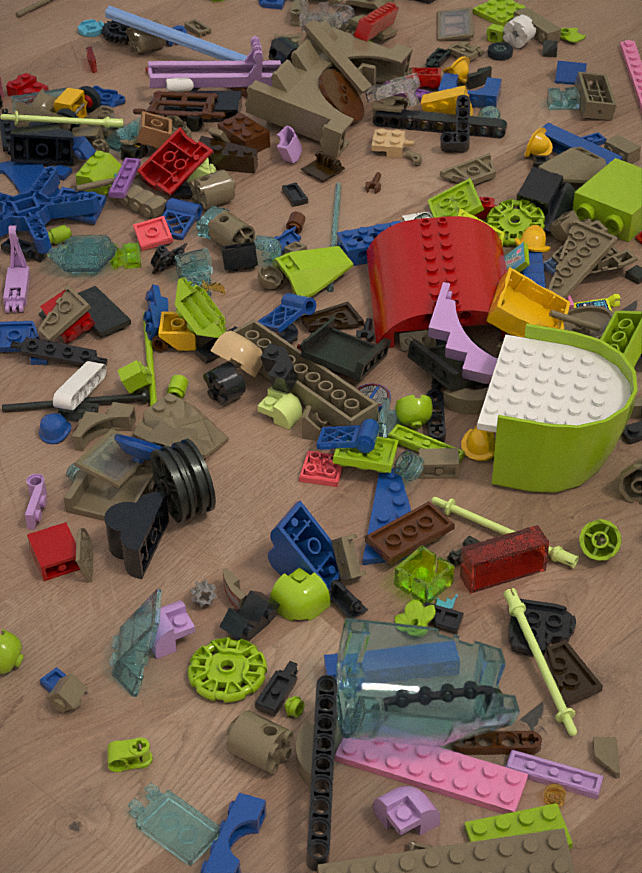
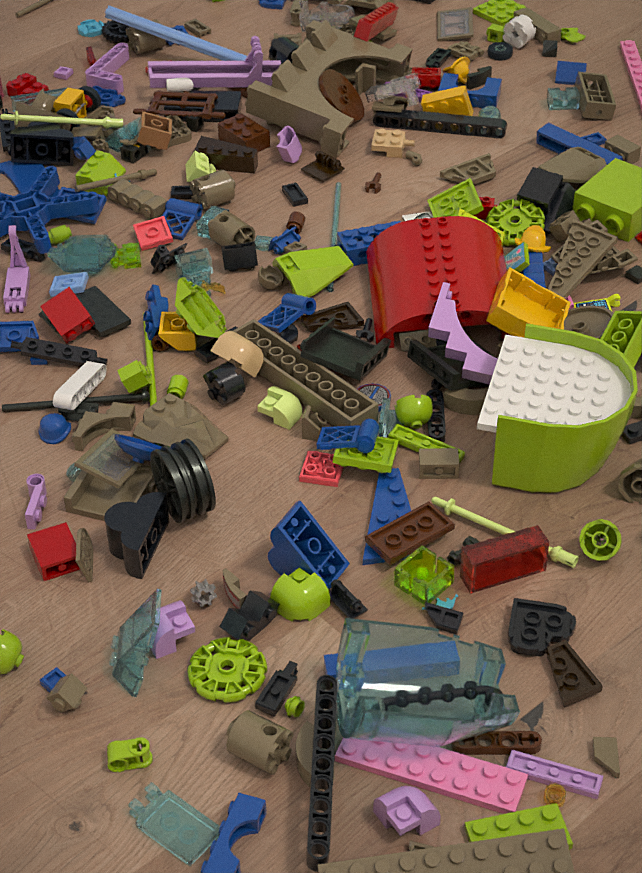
(63, 73): none -> lavender tile
(63, 171): blue tile -> none
(65, 313): dark tan wing -> none
(75, 281): none -> light blue tile
(103, 70): none -> lavender beam
(124, 178): medium lavender tile -> none
(173, 162): red piece -> none
(218, 134): dark tan tile -> none
(272, 249): clear light blue hair -> none
(280, 368): black brick -> none
(337, 56): dark tan tile -> none
(346, 557): dark tan hinge -> none
(408, 465): clear light blue wheel -> none
(416, 614): lime plate -> none
(460, 140): black beam -> none
(478, 444): yellow helmet -> none
(517, 610): yellowish green bar -> none
(539, 144): yellow helmet -> none
(539, 159): black plate -> none
(574, 320): dark tan bar -> none

